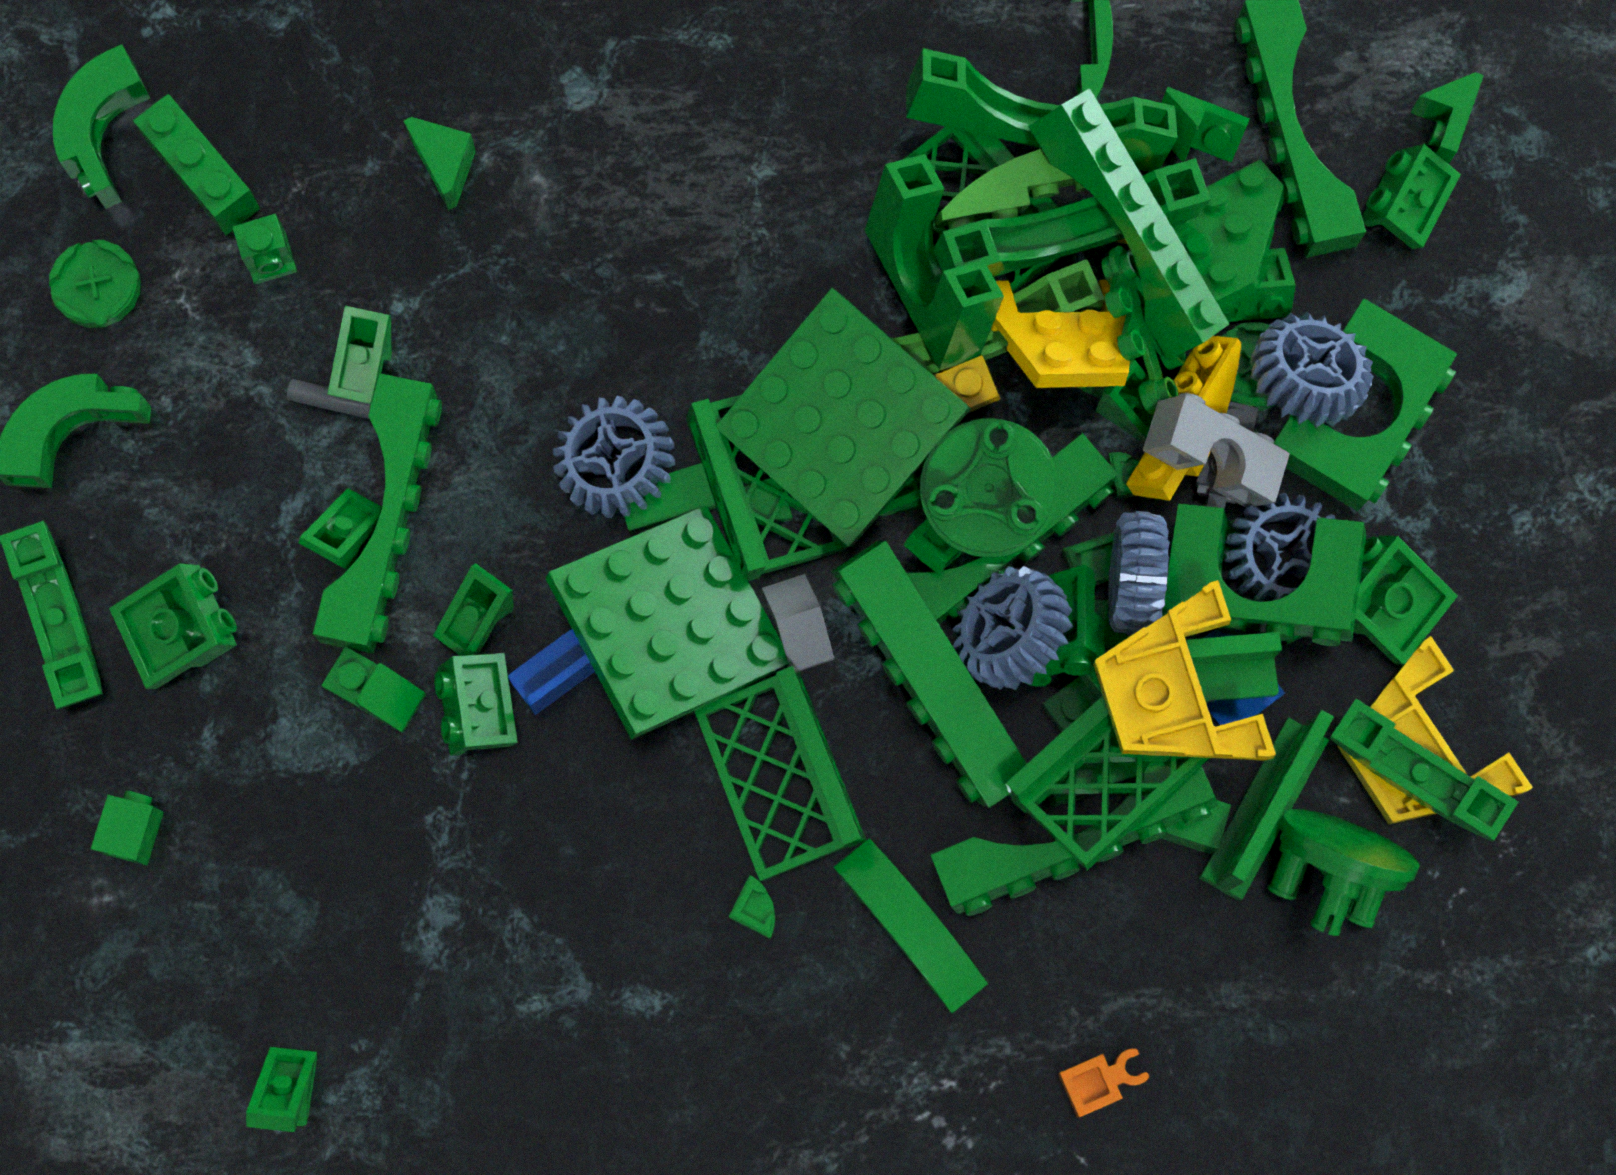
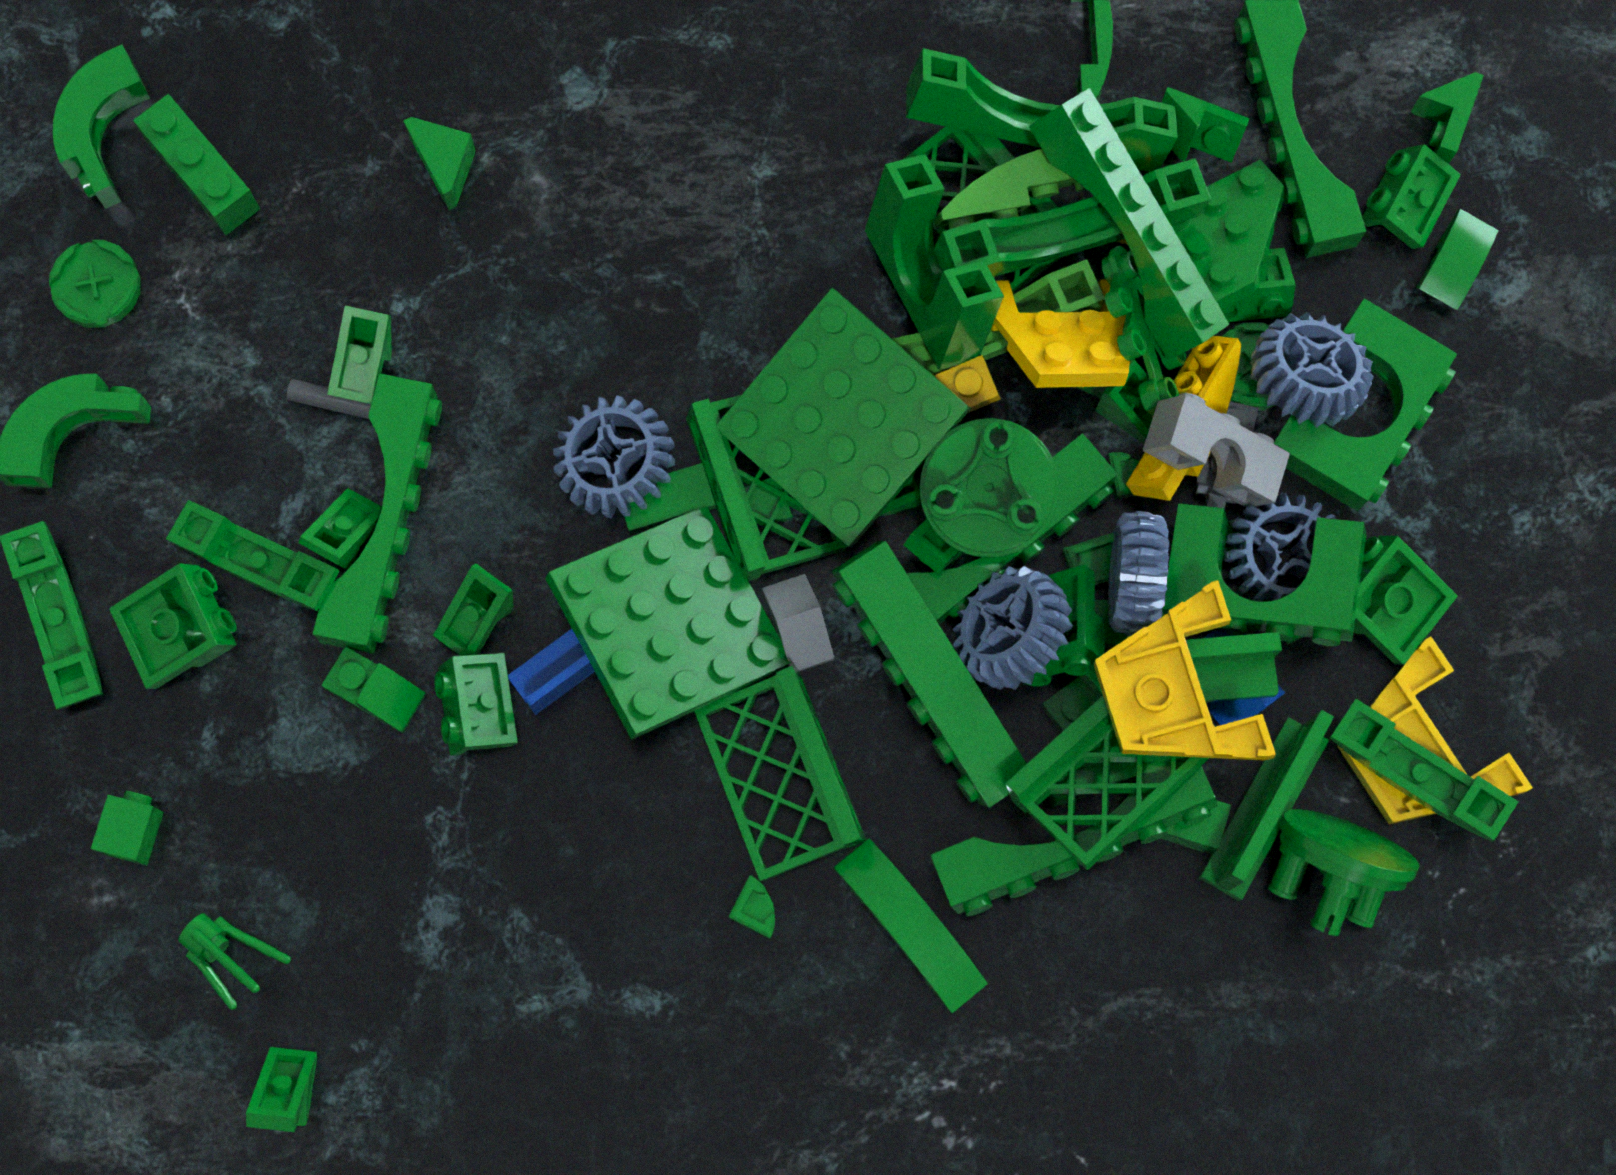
(207, 941): none -> green plant
(252, 557): none -> green slope
(265, 248): green brick -> none
(1095, 1083): orange plate -> none
(1458, 259): none -> green slope

